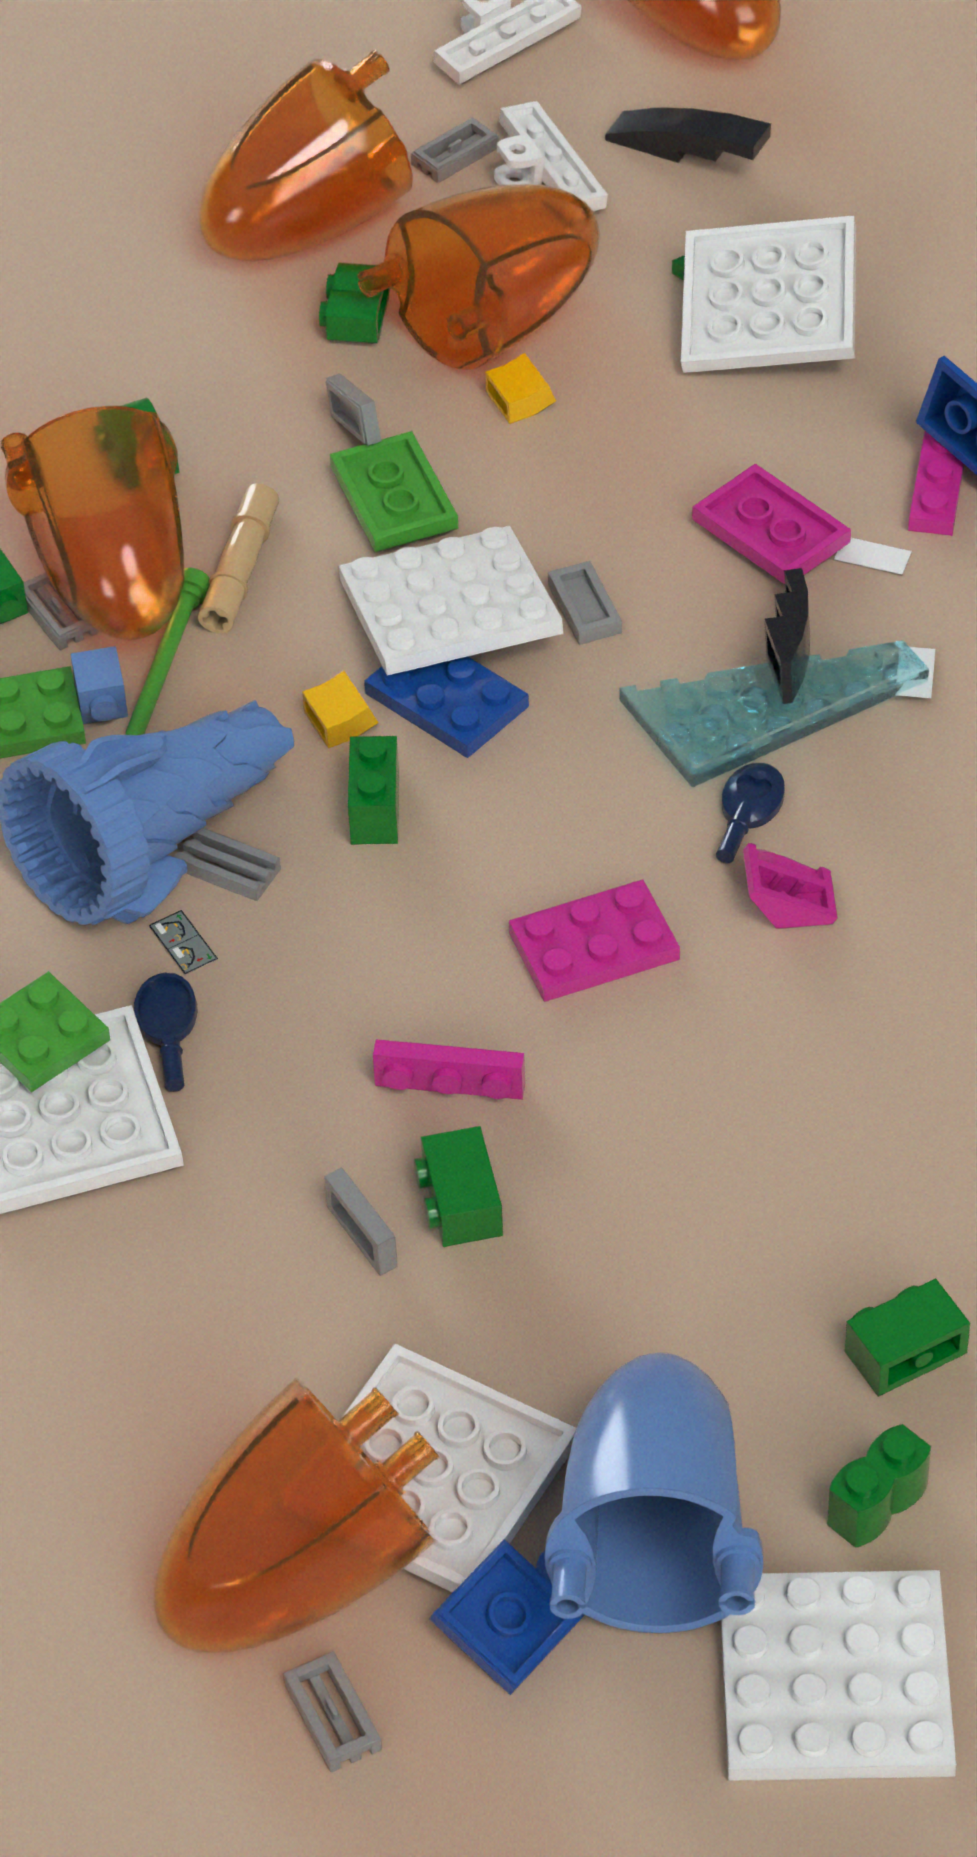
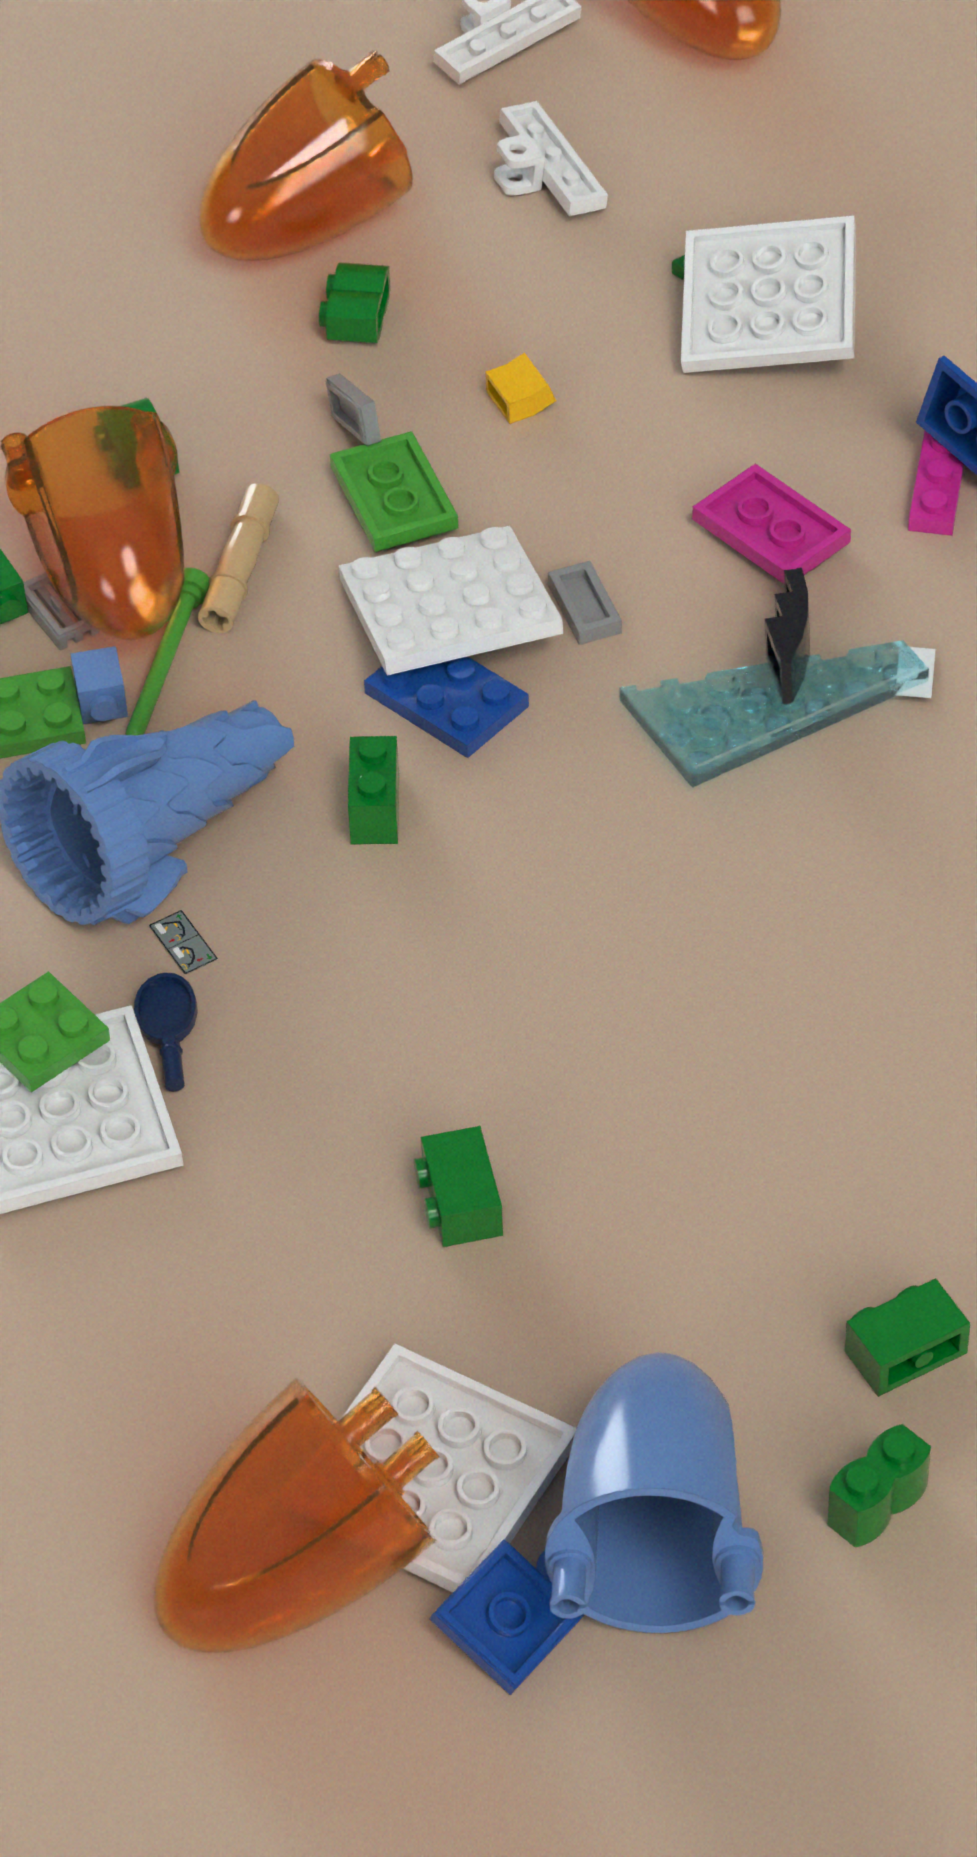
(232, 858): light grey tile -> none
(337, 710): yellow piece -> none
(350, 1747): light grey tile -> none
(361, 1221): light grey tile -> none
(449, 1069): dark pink plate -> none
(458, 153): light grey tile -> none
(485, 268): clear orange windscreen -> none
(594, 940): dark pink plate -> none
(679, 131): black slope -> none
(749, 801): dark blue piece -> none
(789, 890): dark pink slope -> none
(839, 1678): white plate -> none
(874, 556): white sticker -> none

